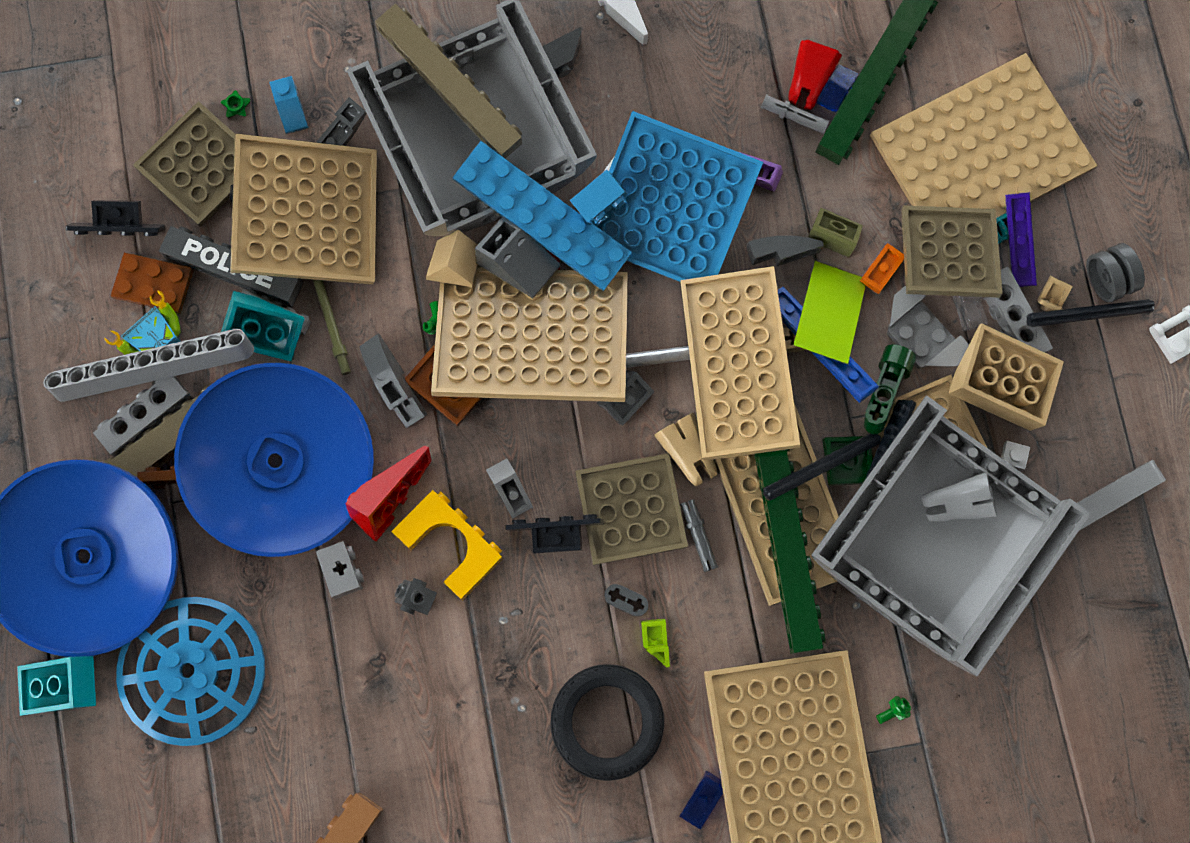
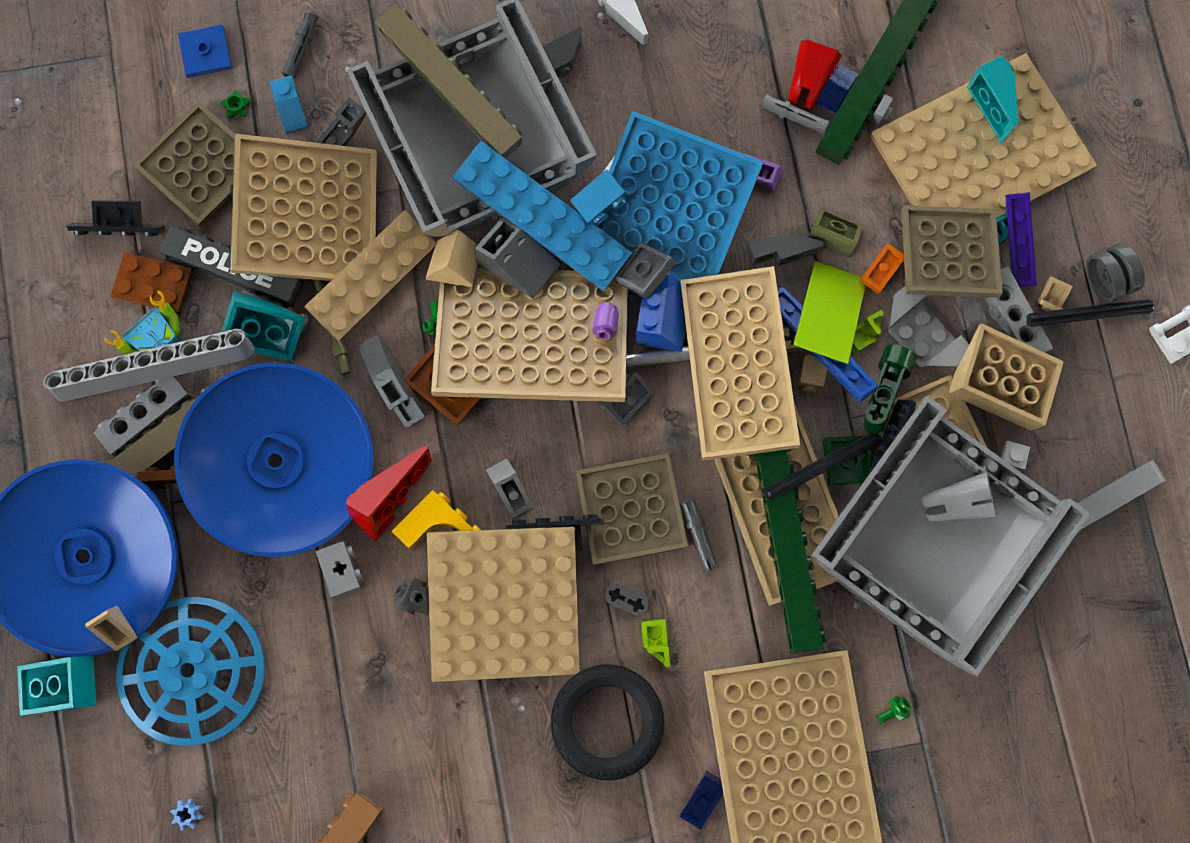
(112, 628): none -> tan slope
(192, 809): none -> light blue gear
(204, 51): none -> blue plate
(303, 37): none -> dark grey pin
(370, 275): none -> tan plate
(502, 603): none -> tan plate
(605, 321): none -> medium lavender brick
(644, 270): none -> dark grey tile
(662, 317): none -> blue slope
(684, 447): tan piece -> none
(811, 375): none -> tan brick
(867, 332): none -> lime slope
(882, 111): none -> light grey plate
(995, 94): none -> teal slope

